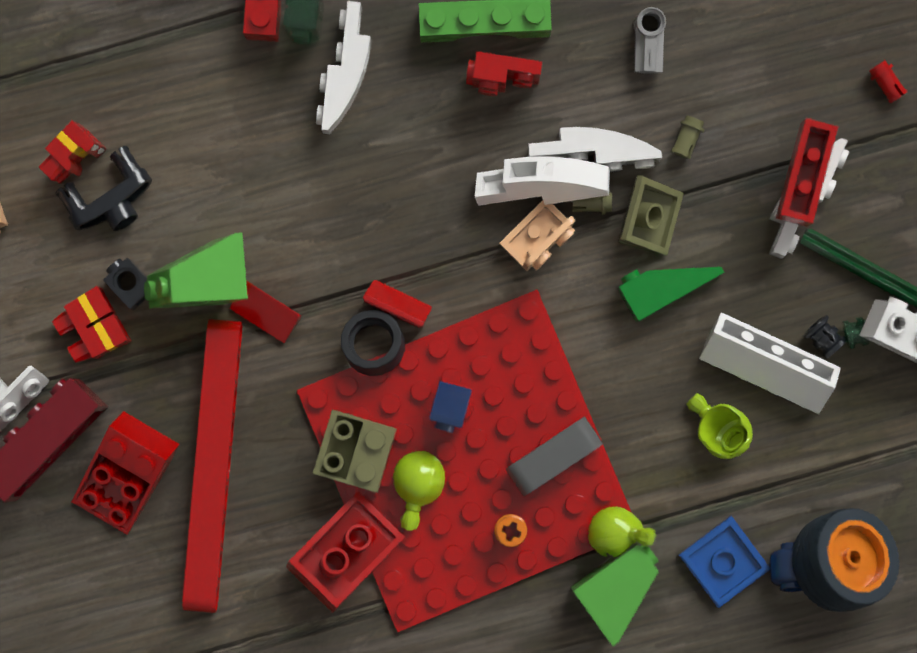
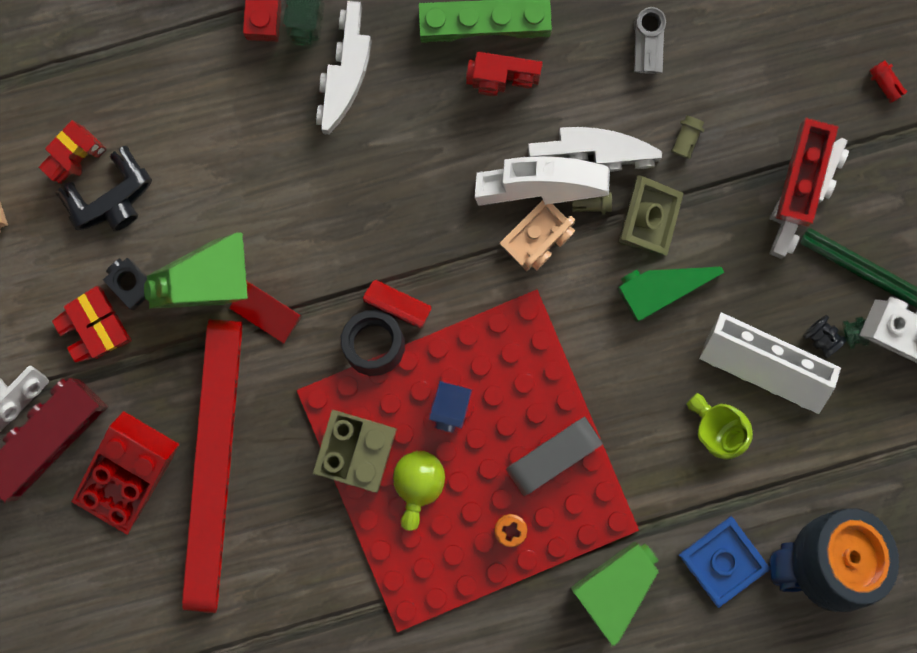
(344, 552): red slope -> none
(616, 530): lime hair -> none

